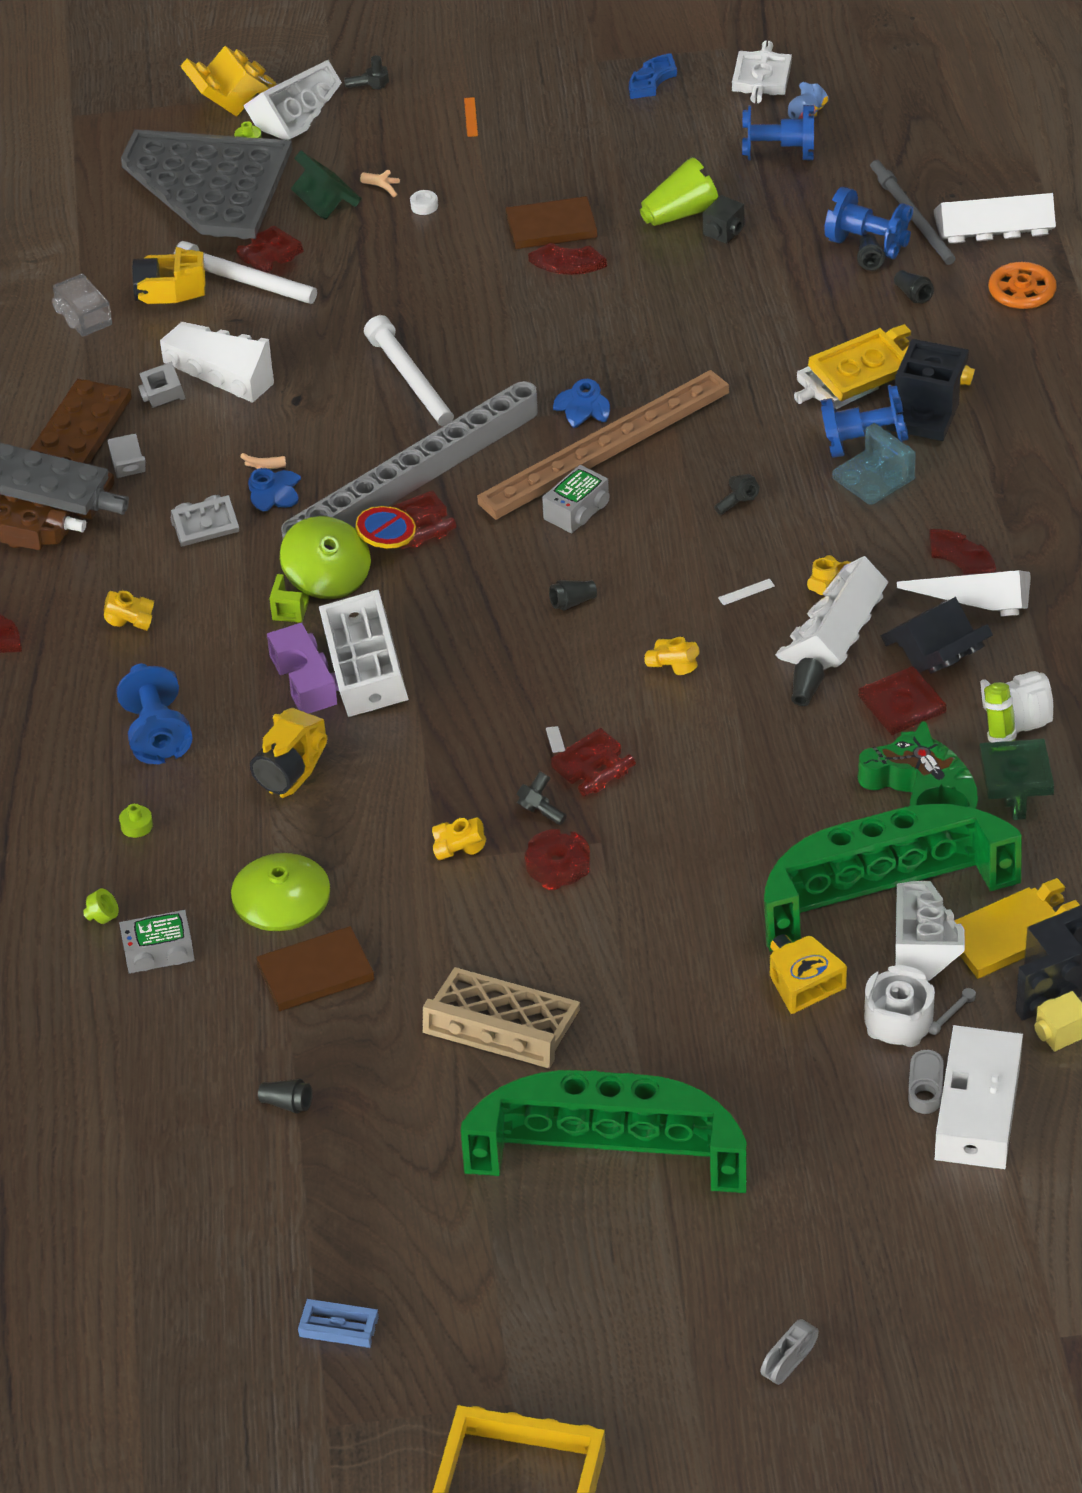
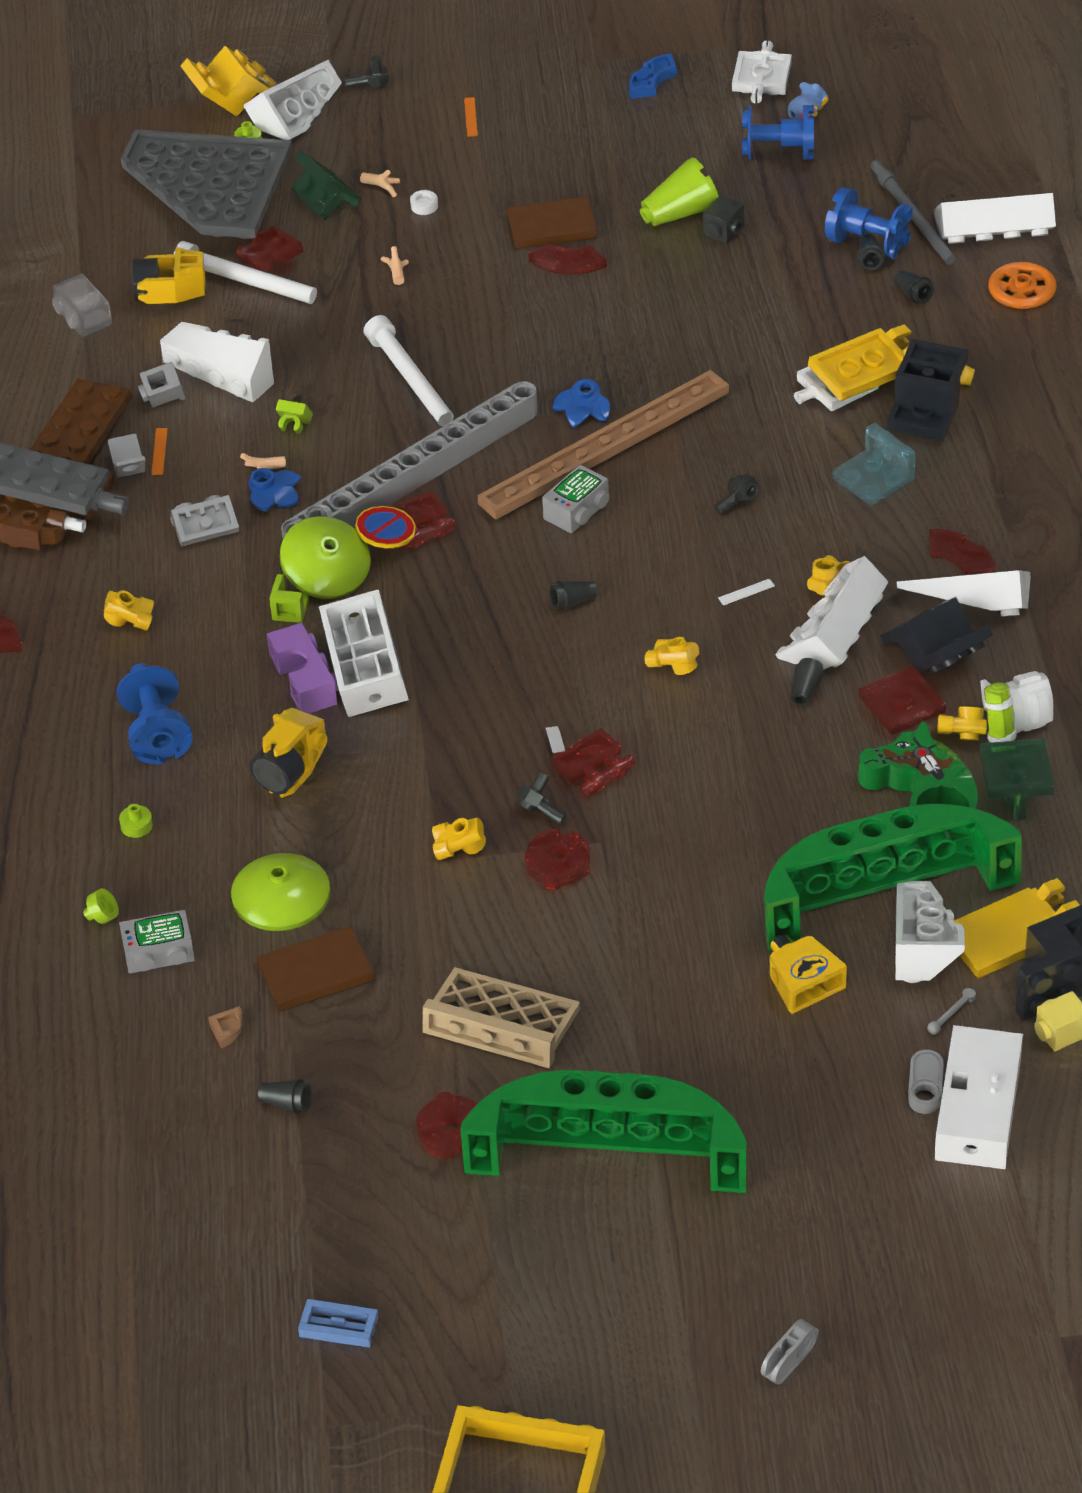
(159, 451): none -> orange sticker
(226, 1025): none -> medium nougat tile
(293, 412): none -> lime tile
(396, 266): none -> light nougat bar
(432, 1121): none -> clear red plate
(851, 423): blue piece -> none
(899, 1006): white brick -> none
(968, 724): none -> yellow plate

